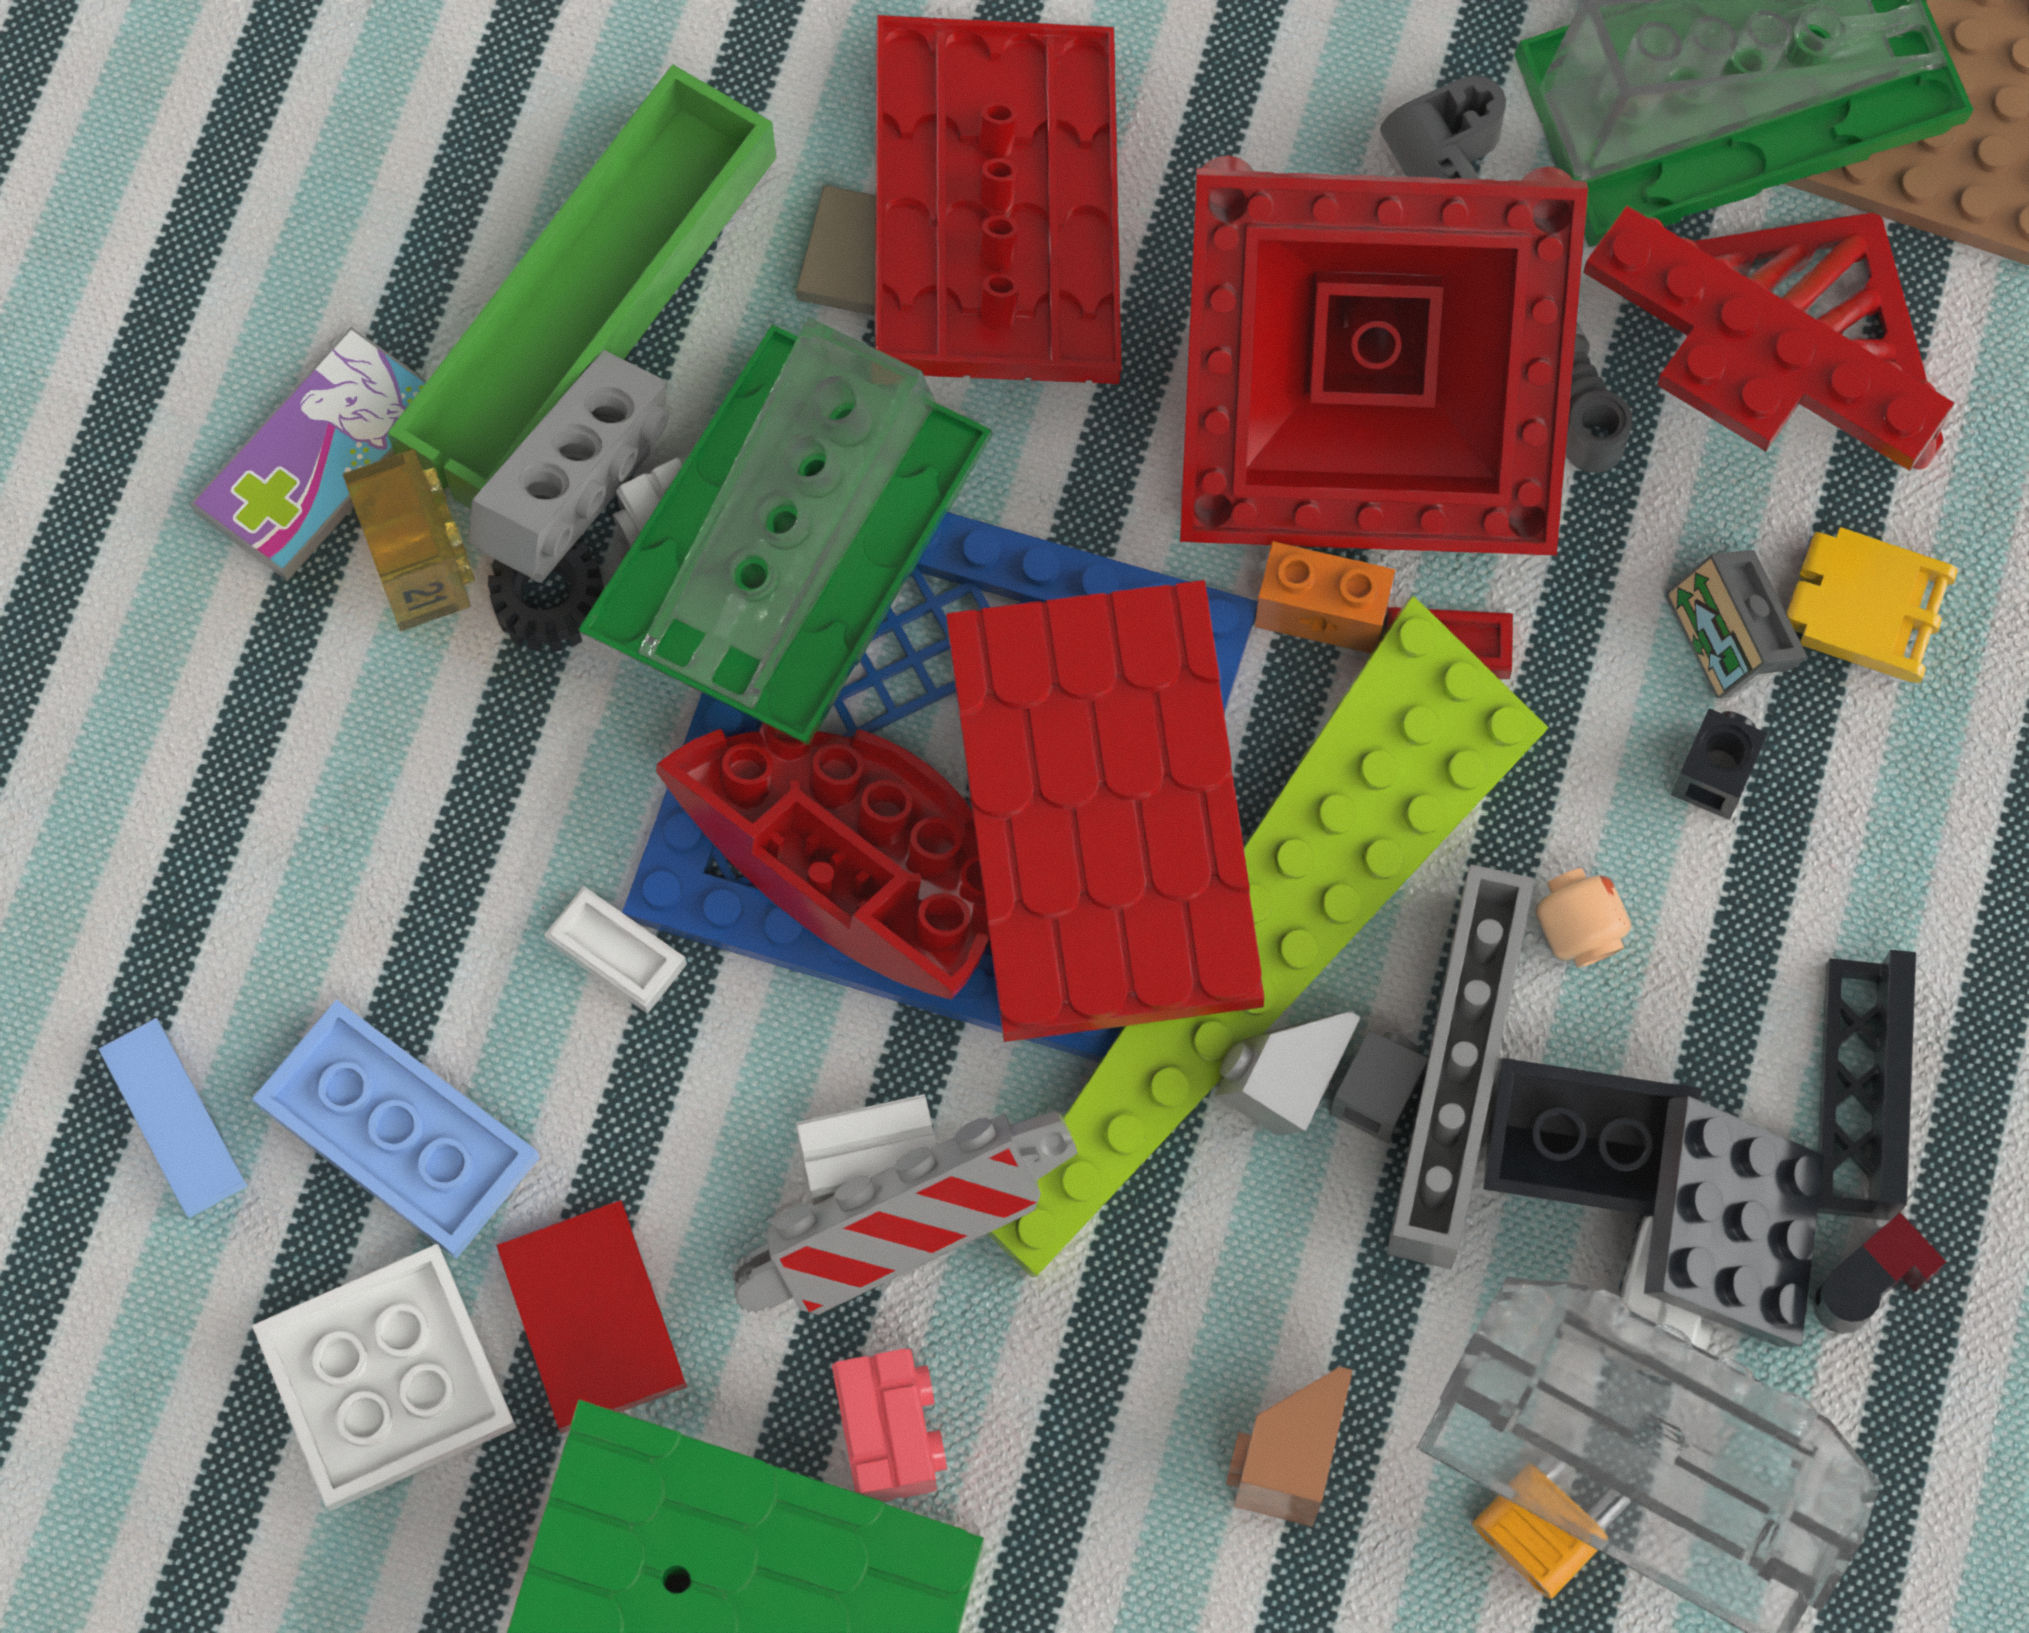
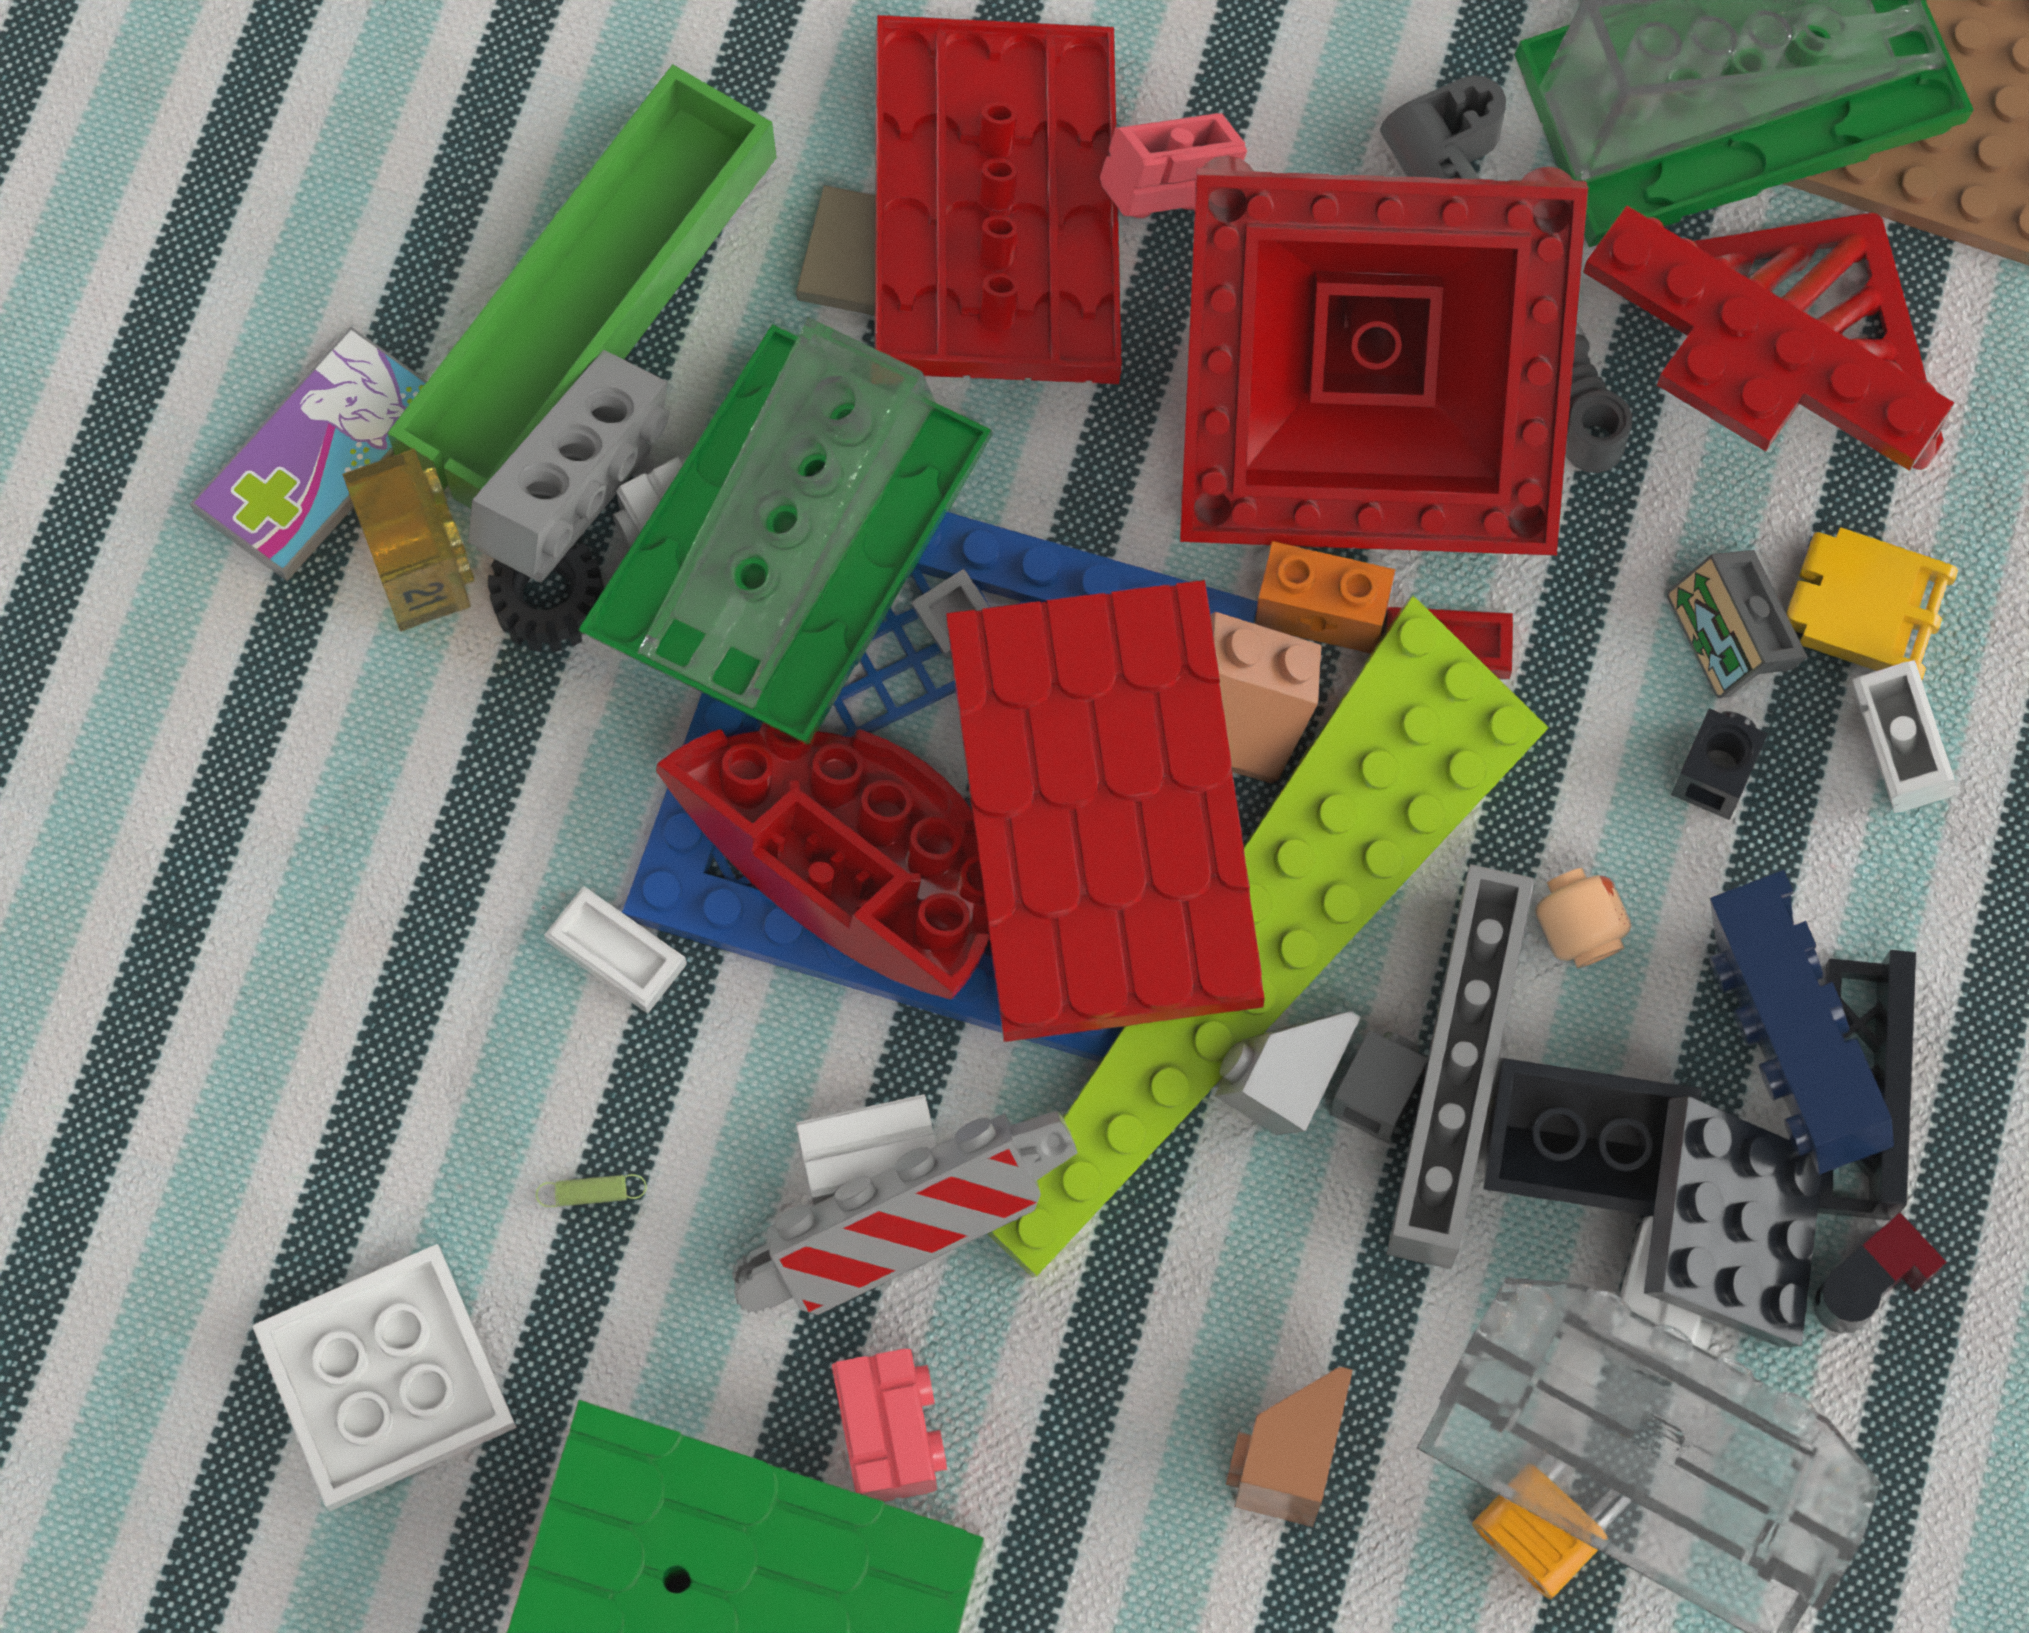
(172, 1118): light blue tile -> none
(396, 1128): light blue plate -> none
(590, 1190): none -> yellowish green piece
(591, 1314): red tile -> none
(951, 595): none -> light grey plate
(1157, 162): none -> coral brick
(1266, 693): none -> nougat slope
(1797, 1025): none -> dark blue wedge
(1904, 736): none -> white brick

